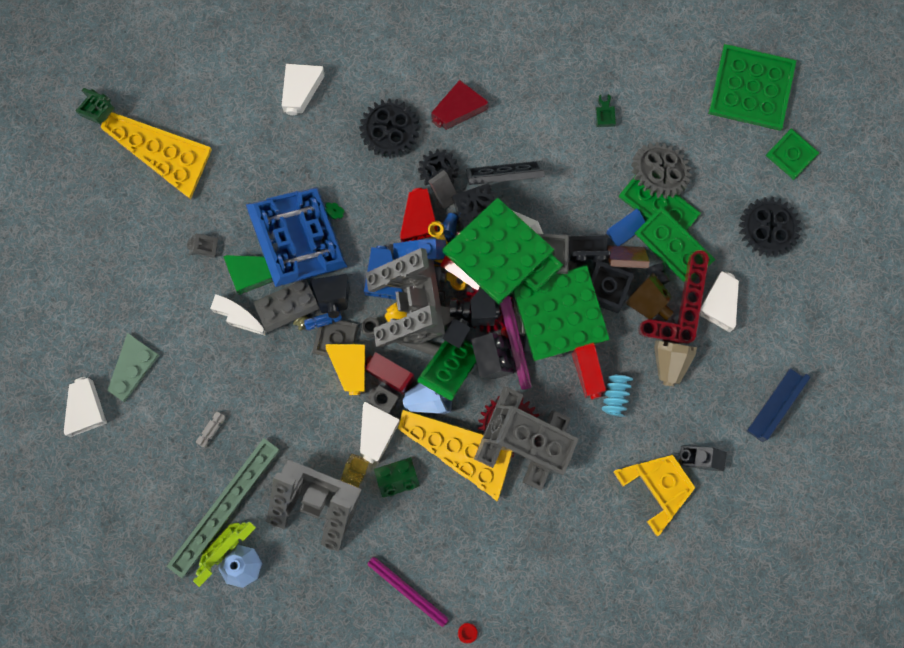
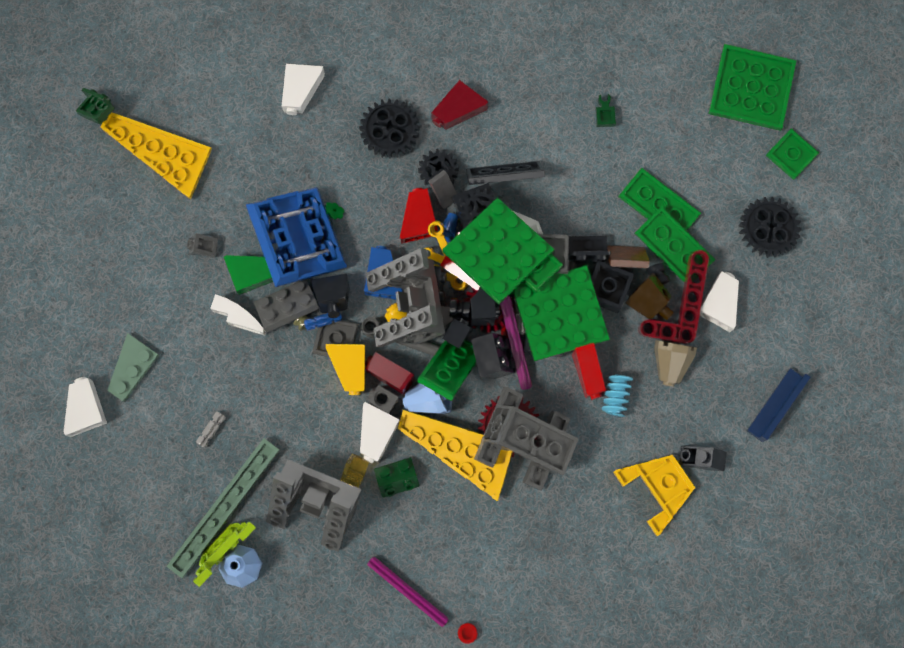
(433, 247): blue slope -> none
(625, 228): blue slope -> none
(661, 170): dark grey gear -> none

